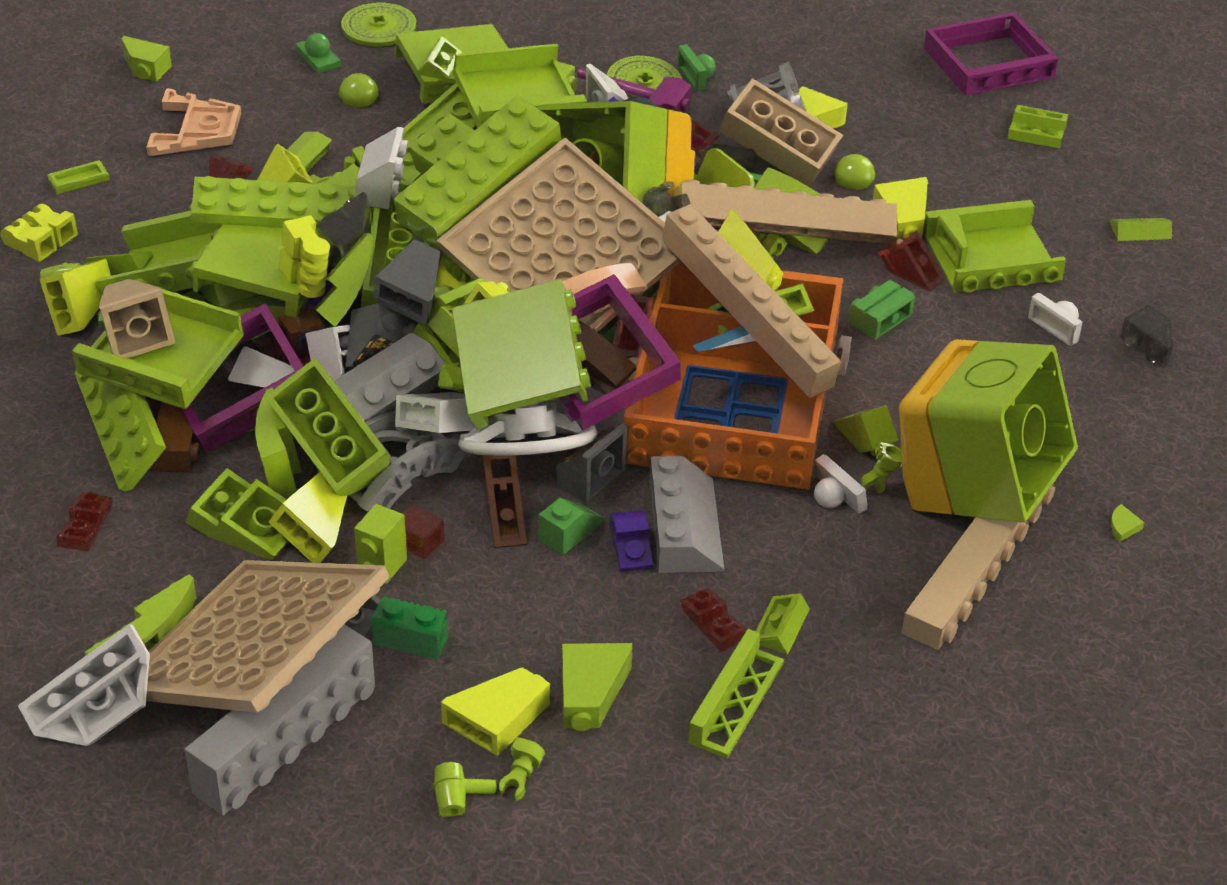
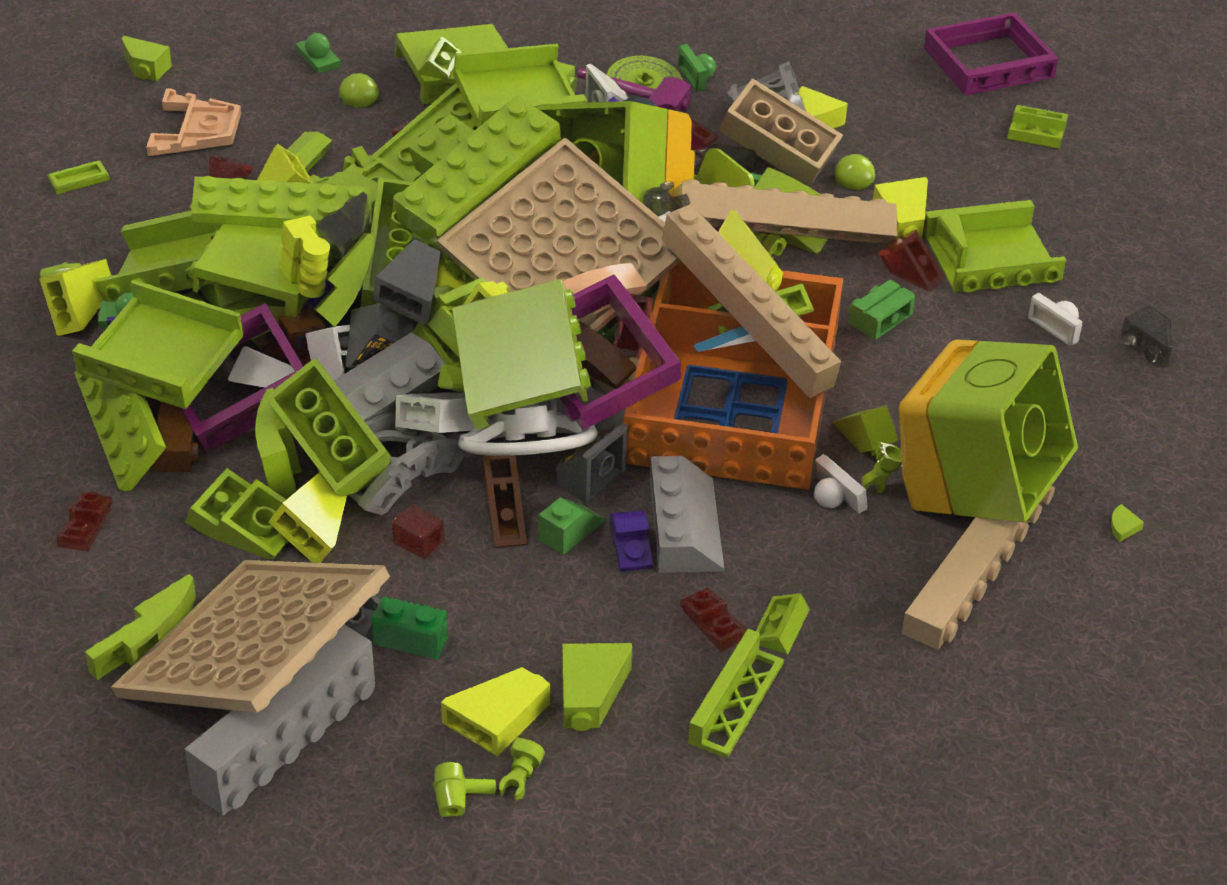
(40, 232): neon yellow legs -> none
(92, 693): white wedge -> none
(124, 262): lime slope -> none
(135, 318): tan slope -> none
(377, 24): lime piece -> none
(381, 168): white slope -> none
(381, 539): lime brick -> none
(843, 354): light grey tile -> none
(1142, 229): lime slope -> none

